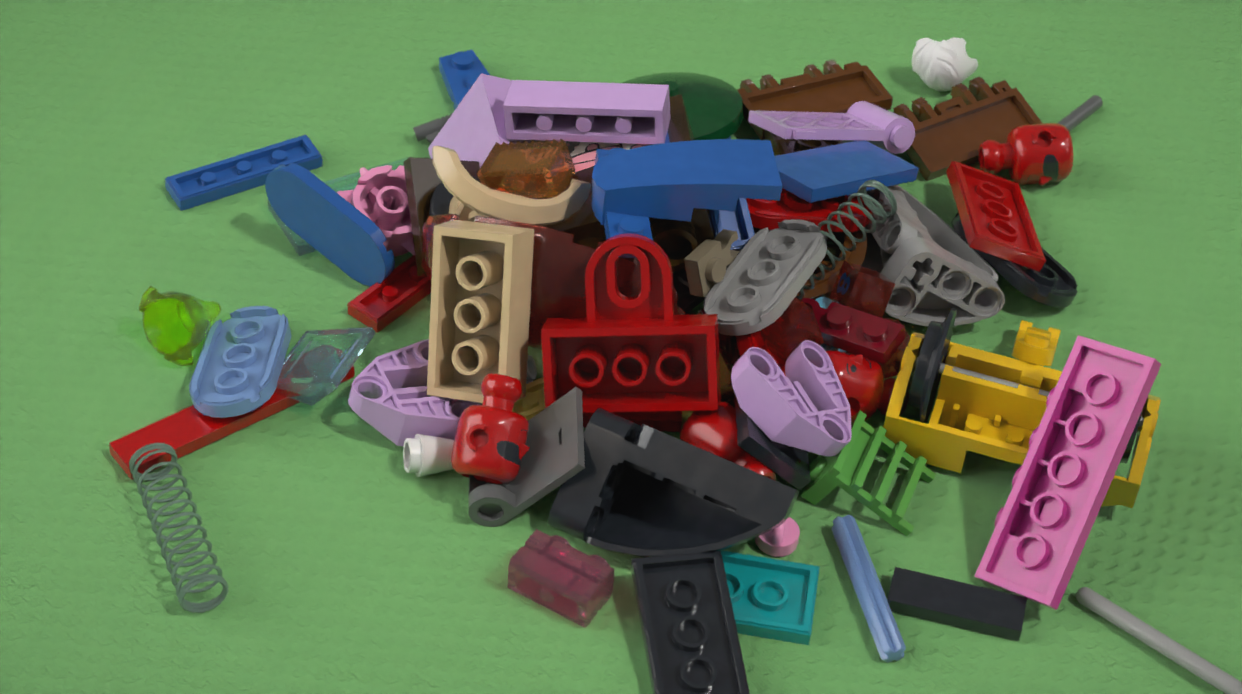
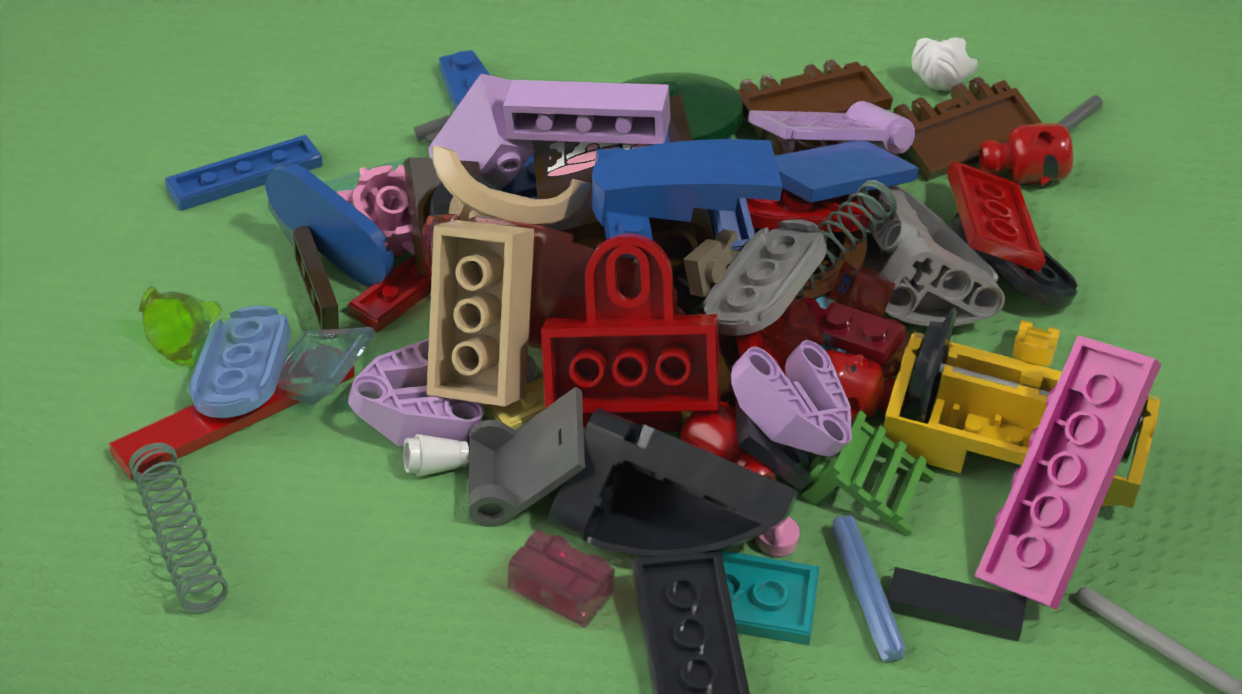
(315, 279): none -> dark brown tile
(491, 435): red piece -> none
(528, 168): clear orange brick -> none

